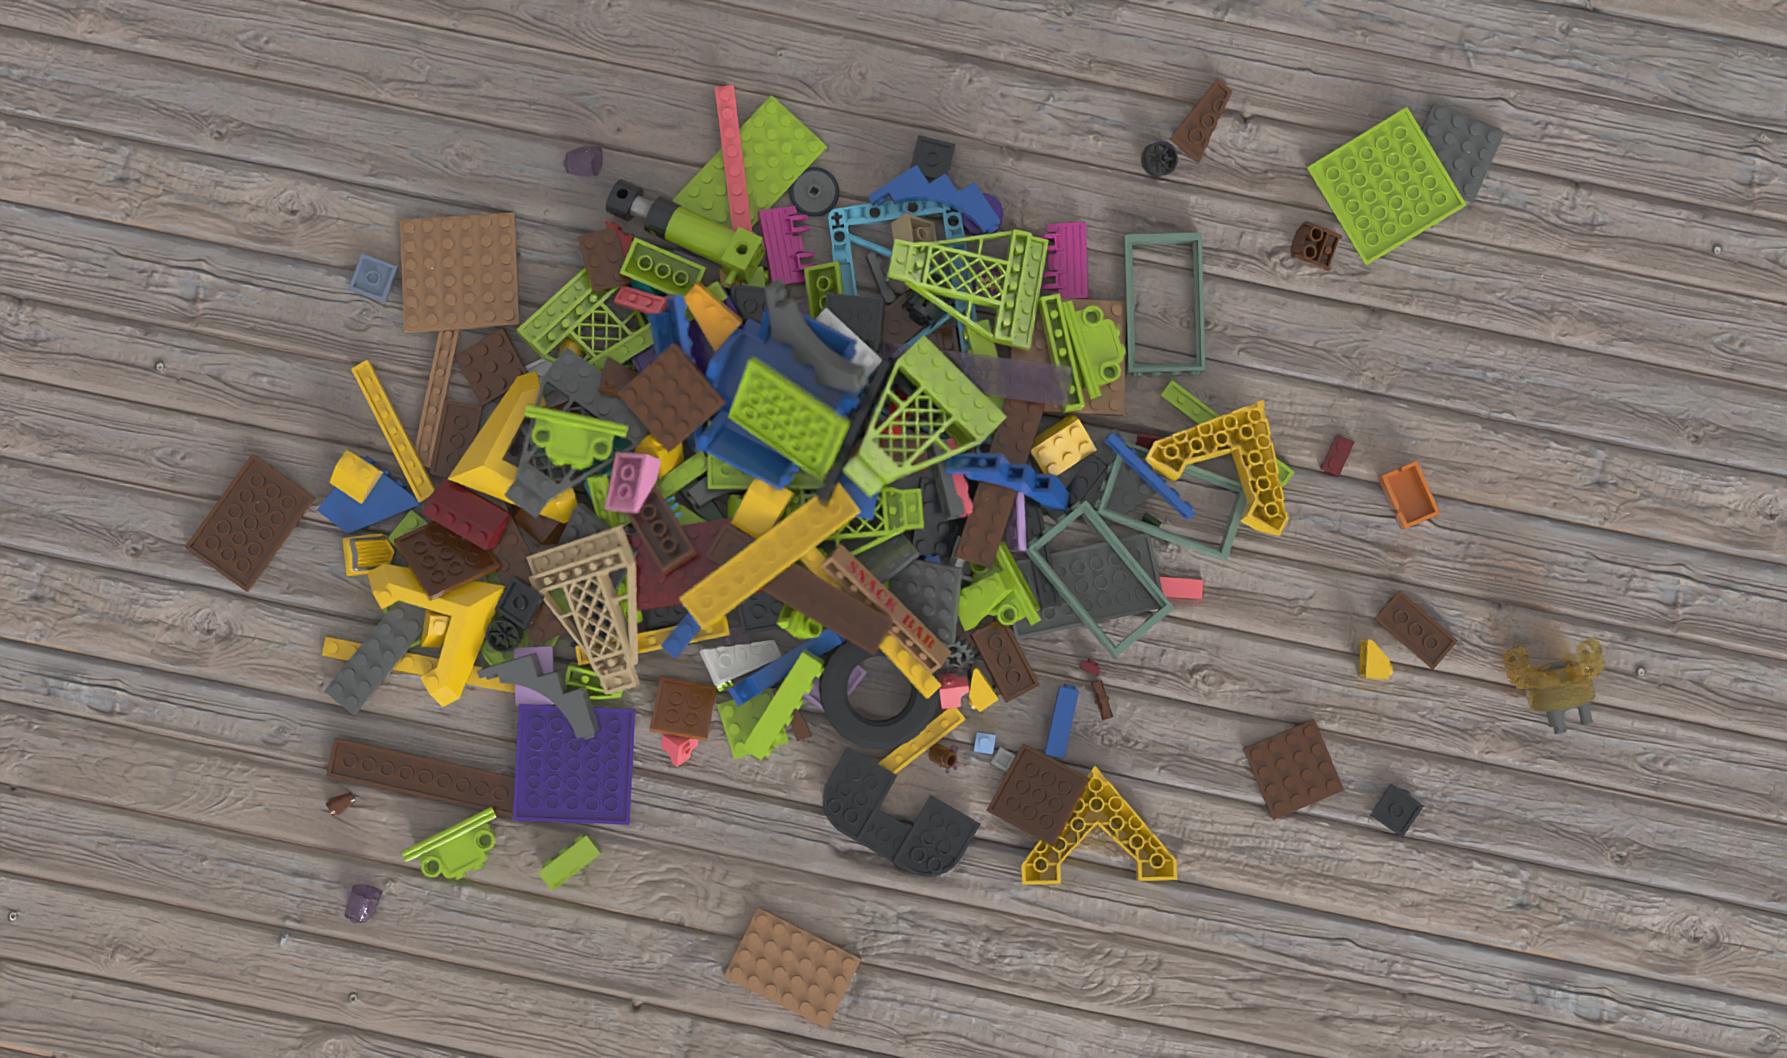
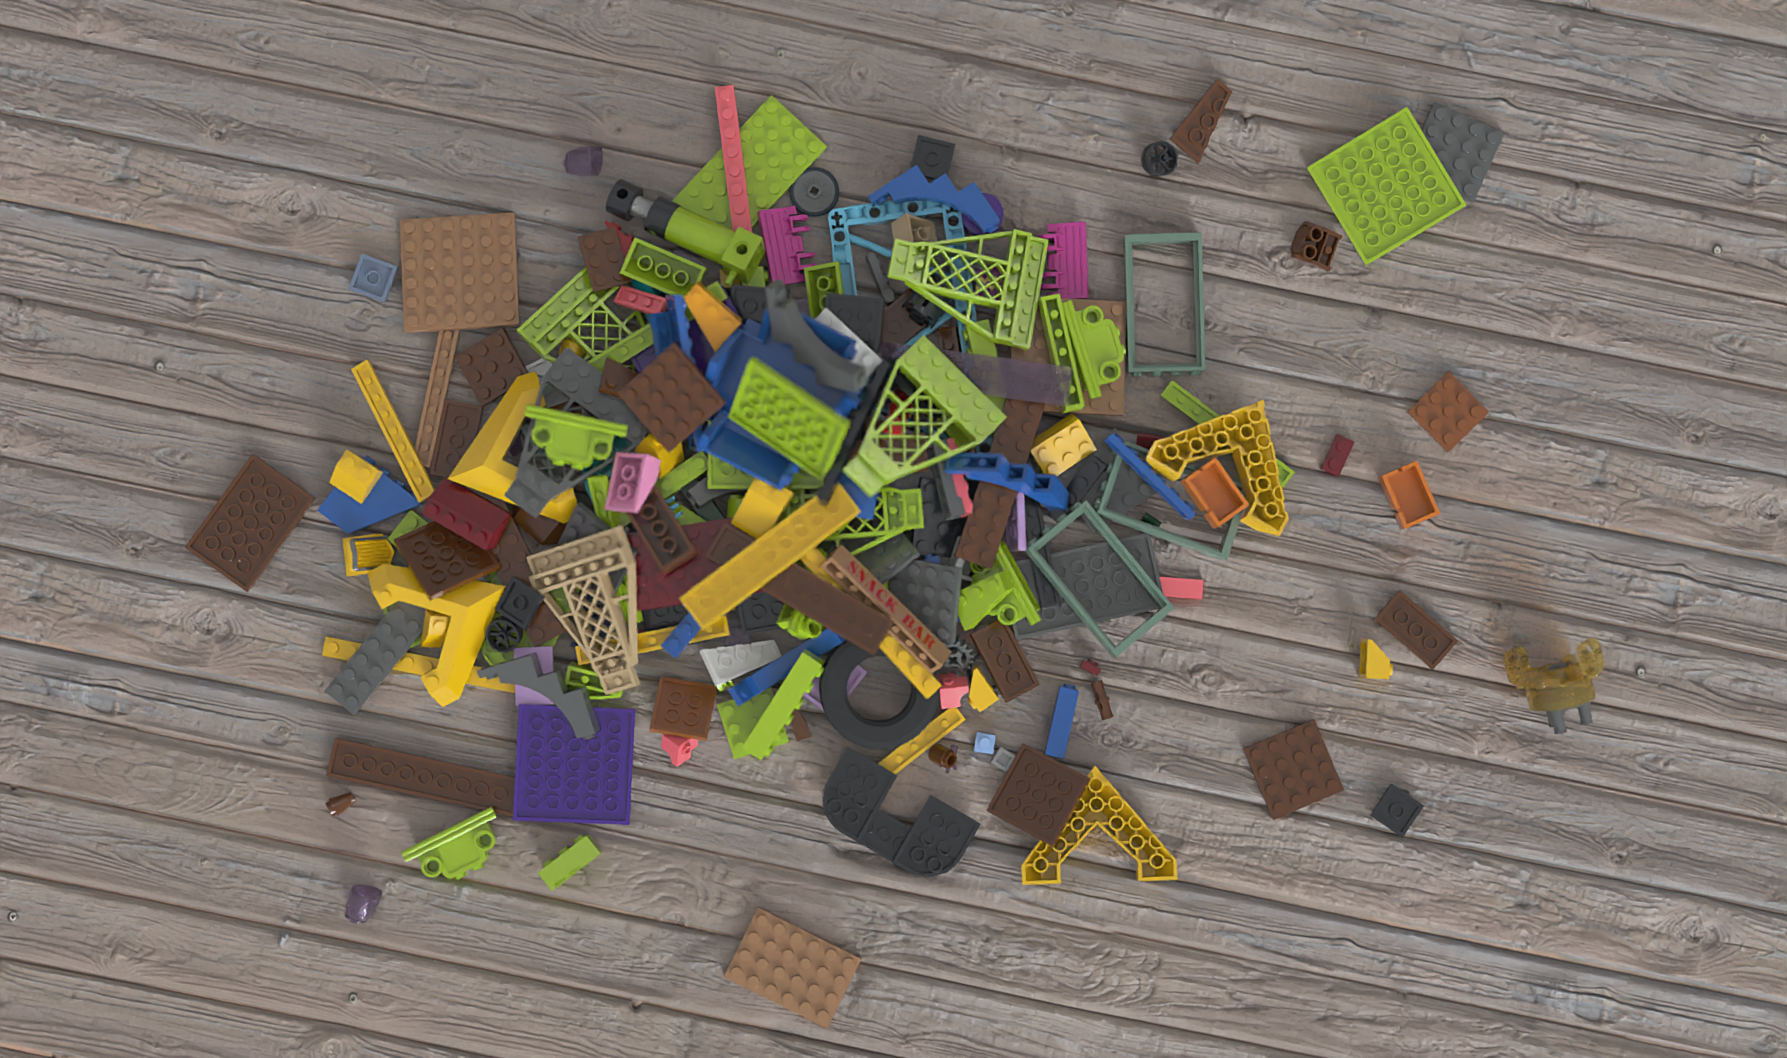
(1214, 492): none -> orange piece
(1447, 411): none -> dark orange plate

